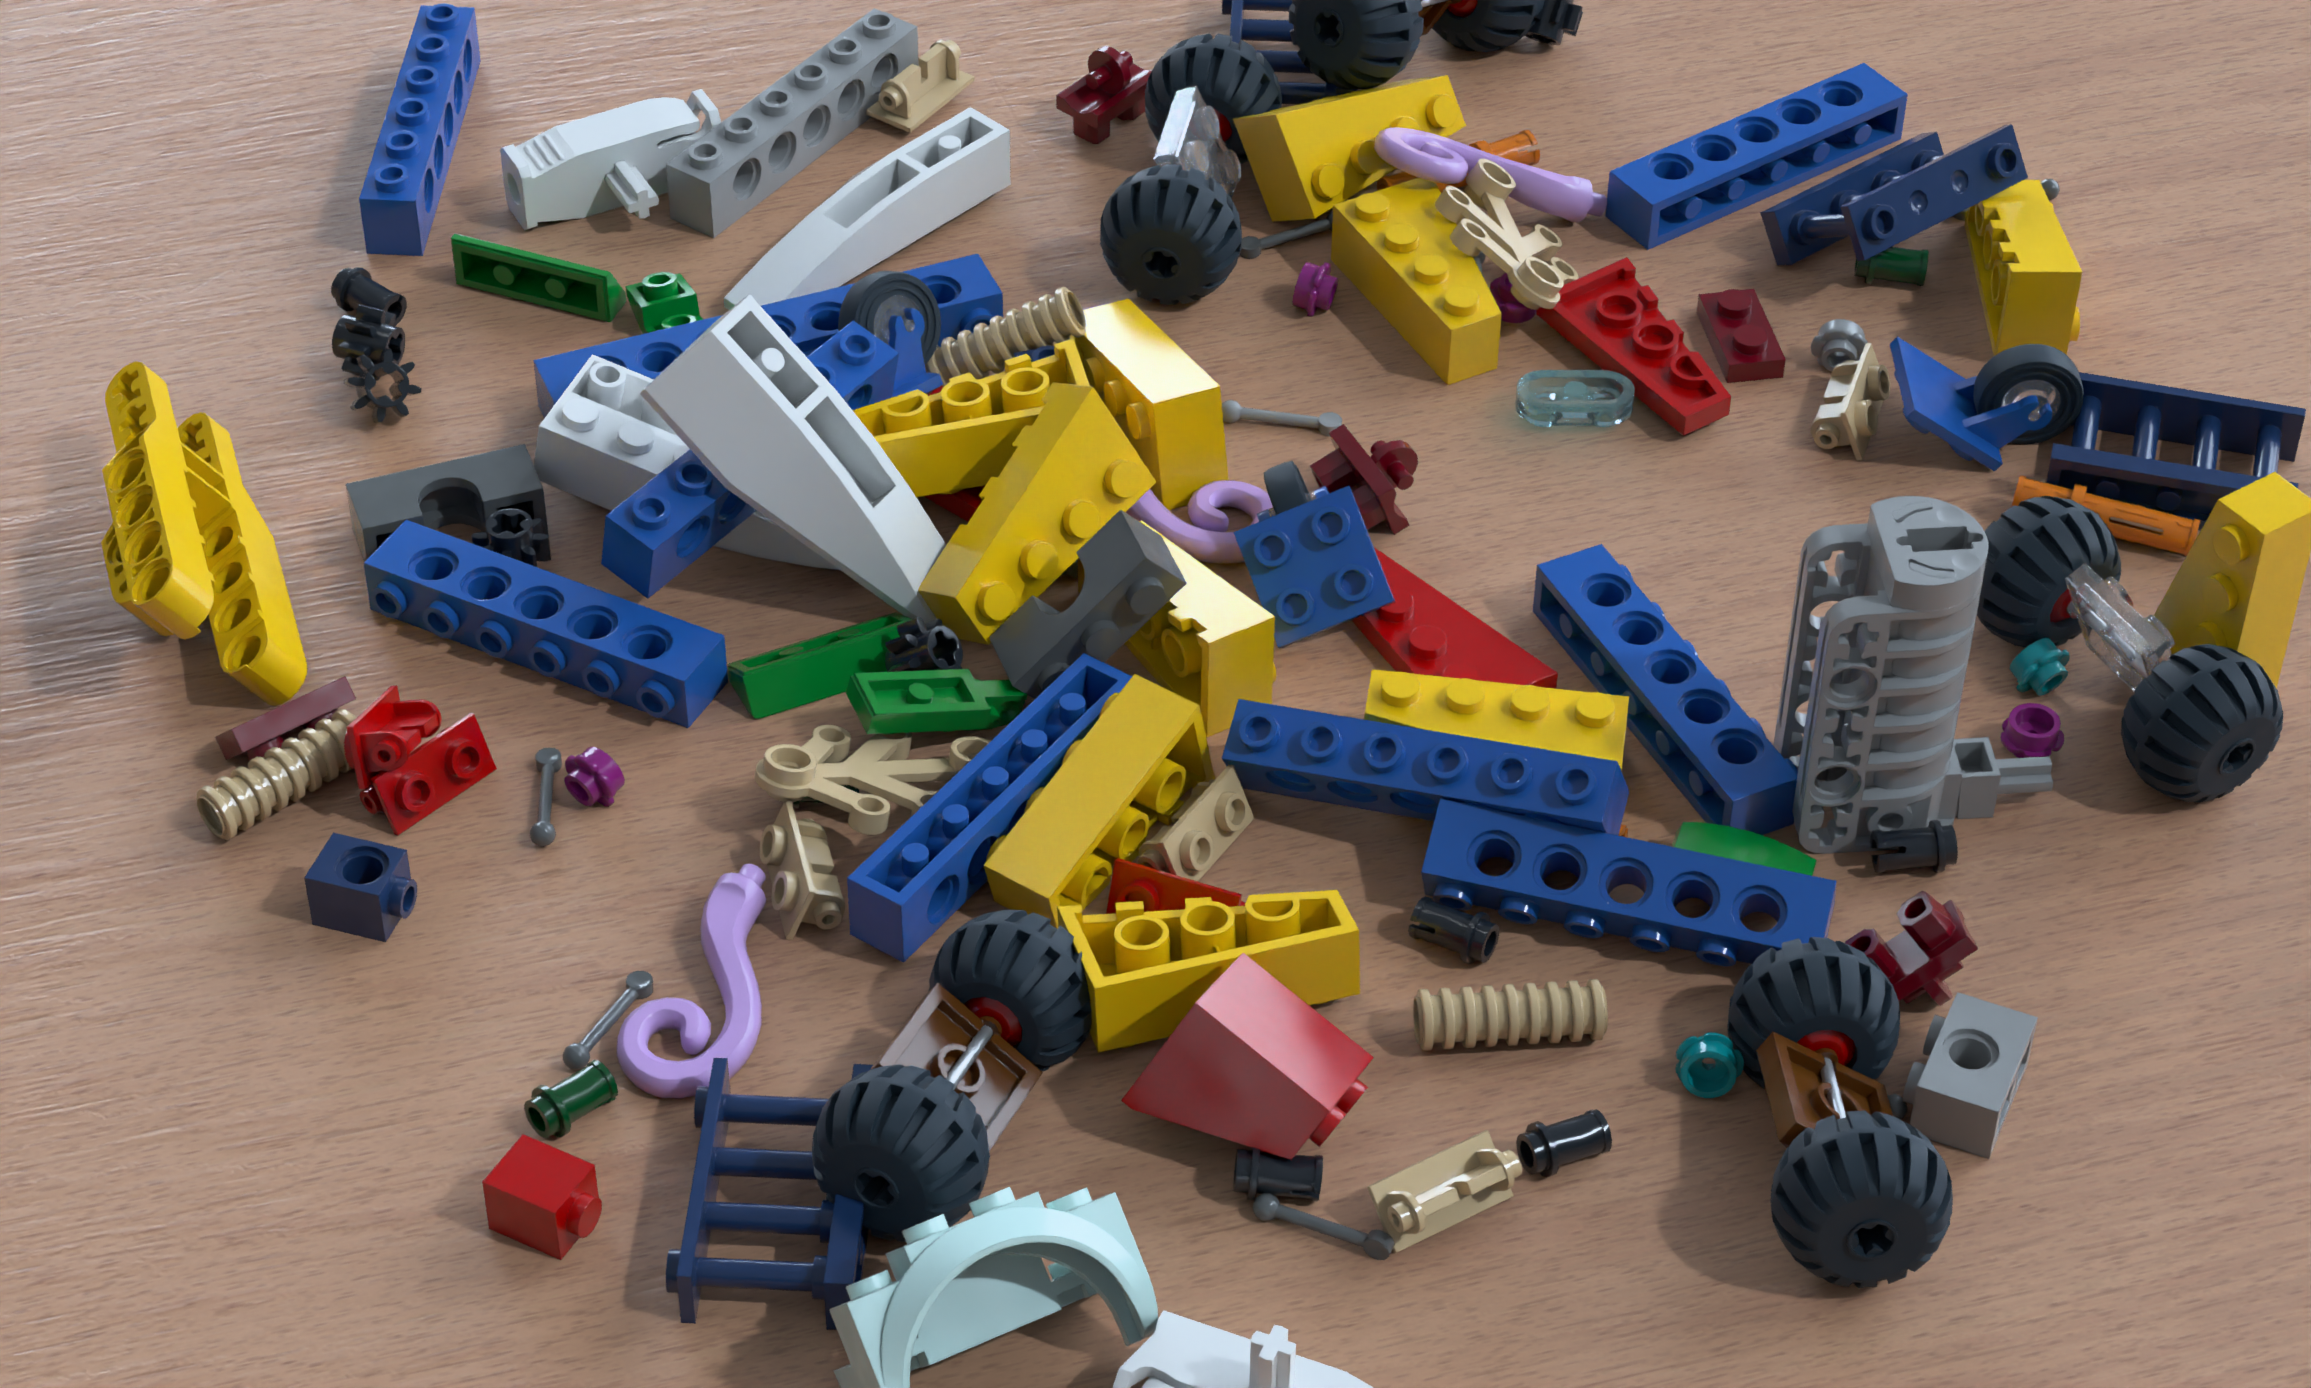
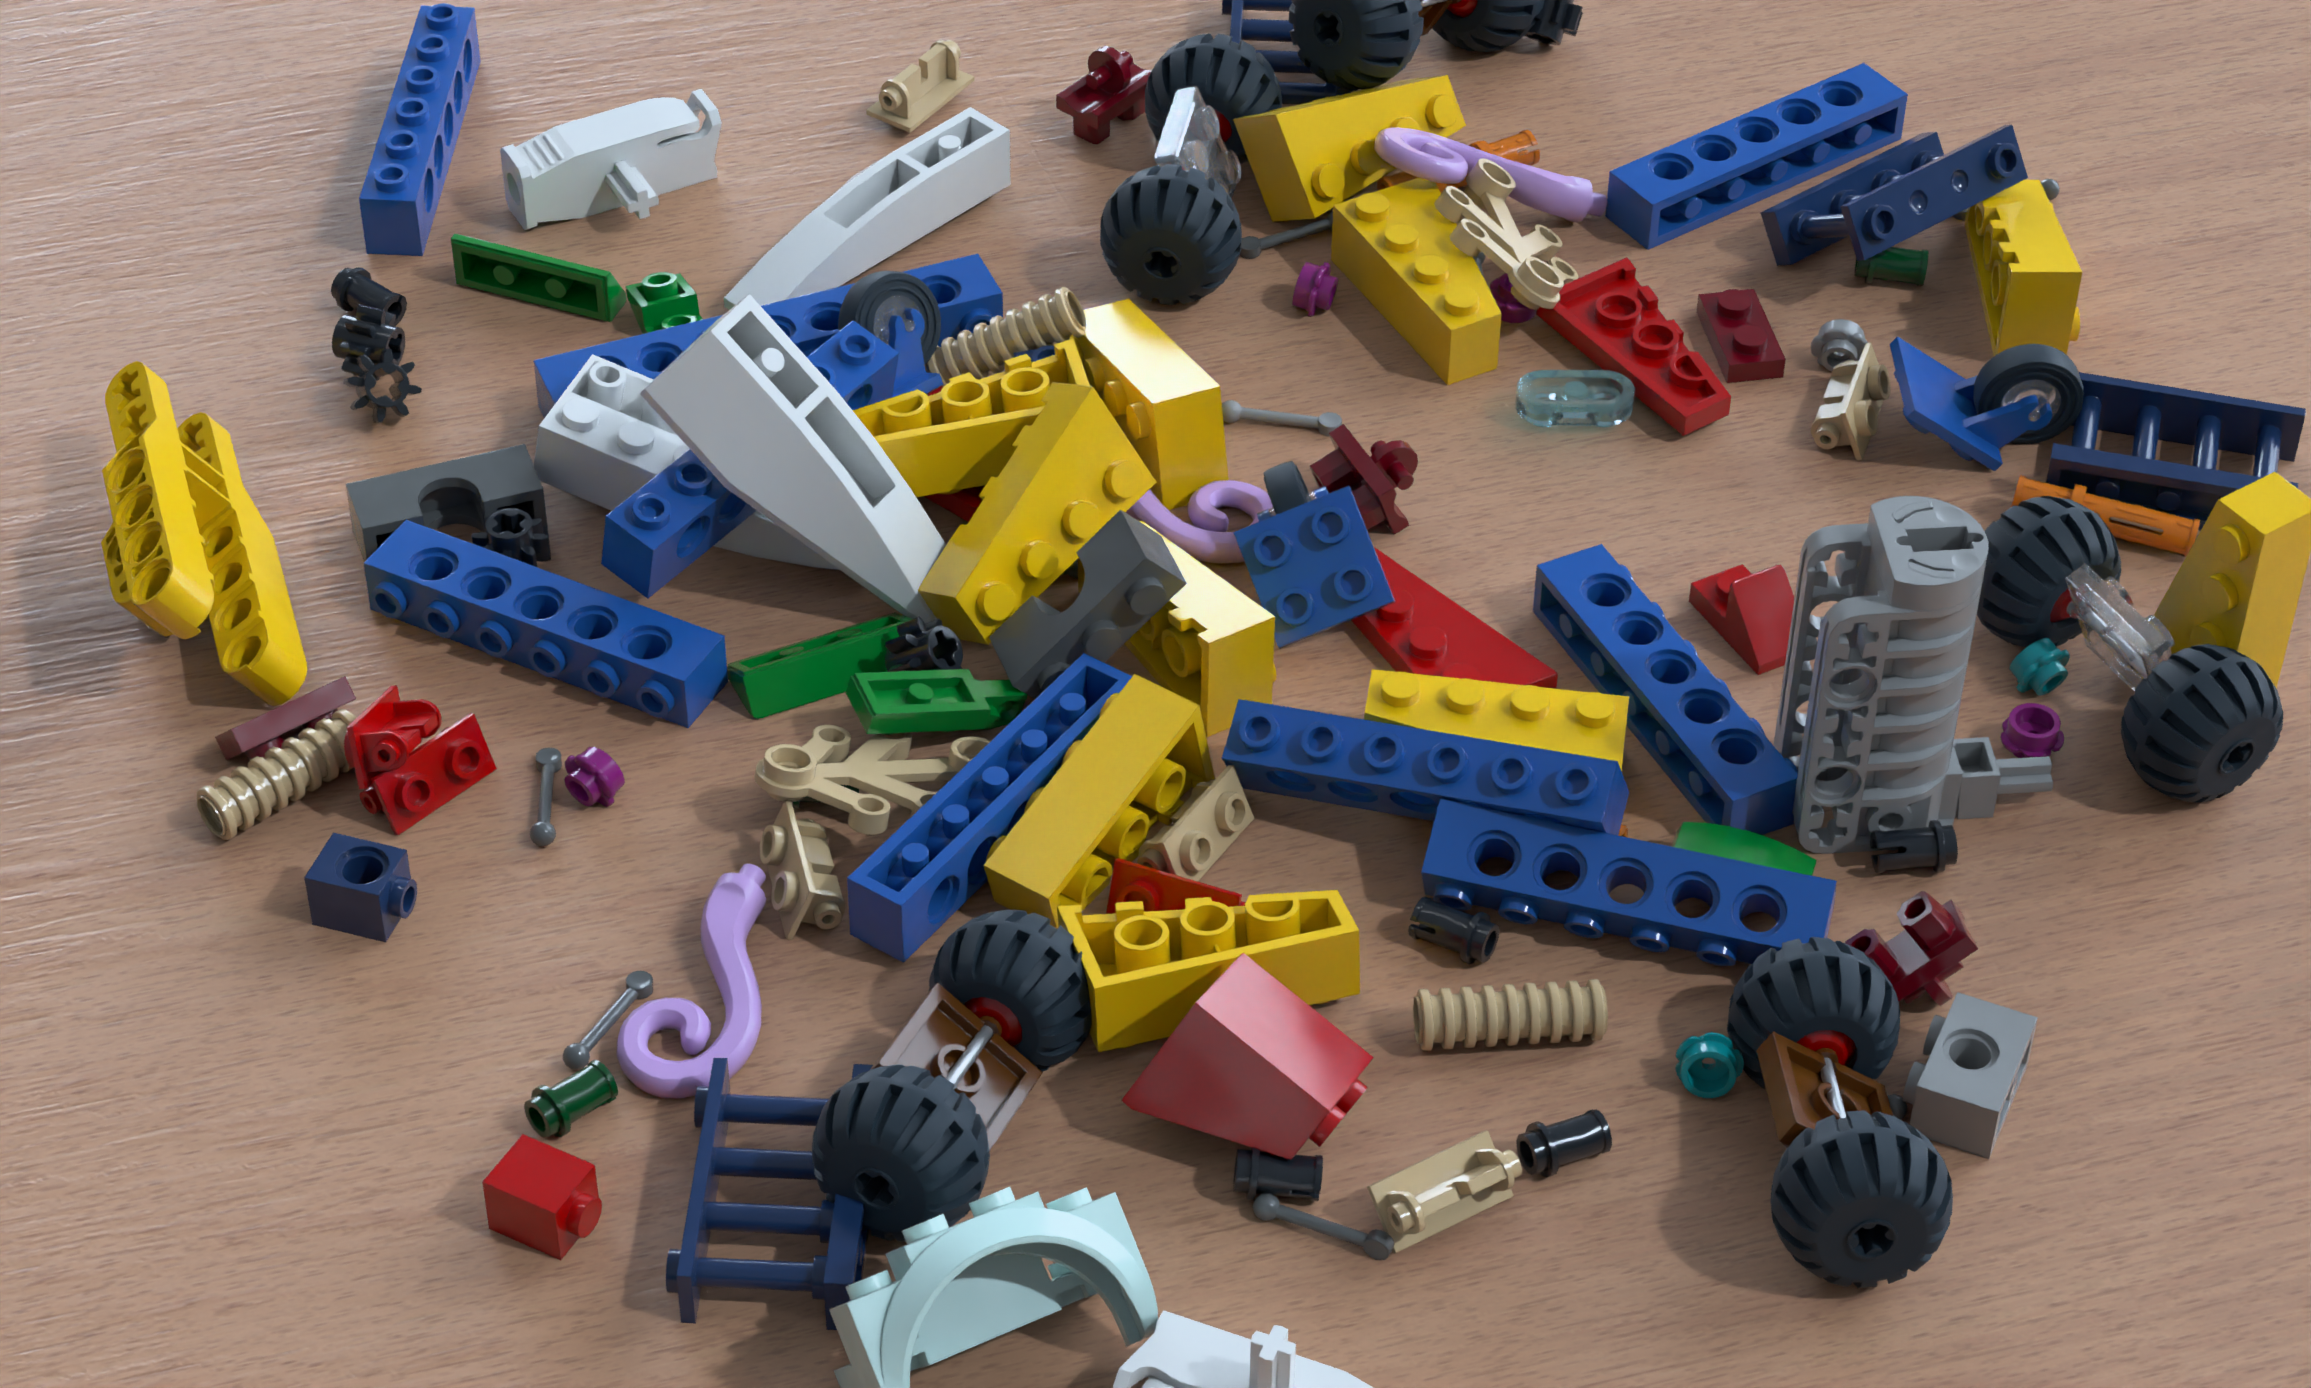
(788, 124): light grey brick -> none
(1749, 612): none -> red slope

